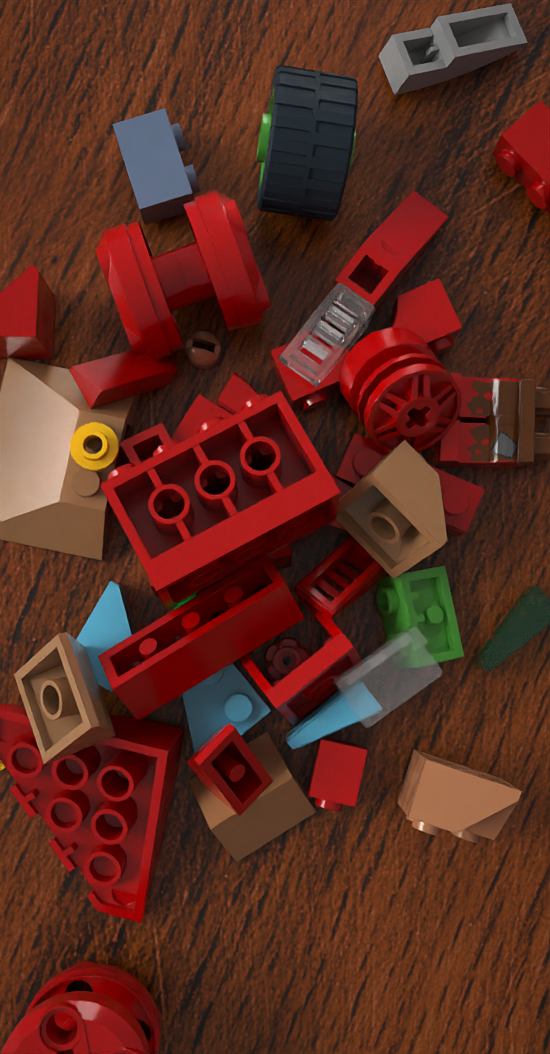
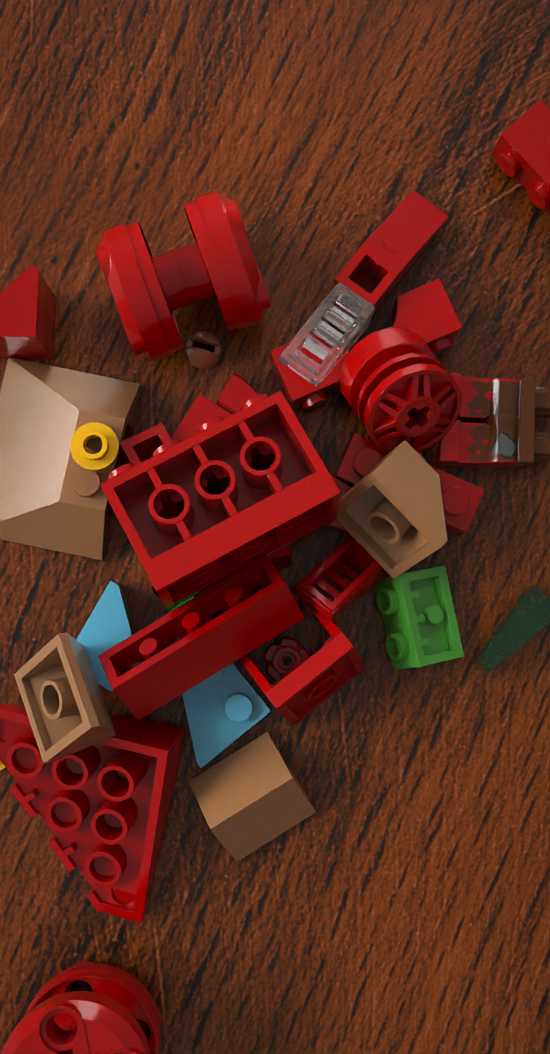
(121, 377): red slope -> none
(155, 165): sand blue brick -> none
(230, 769): red slope -> none
(306, 143): black wheel -> none
(325, 720): medium azure slope -> none
(336, 773): red brick -> none
(388, 676): clear panel -> none
(451, 47): light grey slope -> none
(455, 798): nougat slope -> none

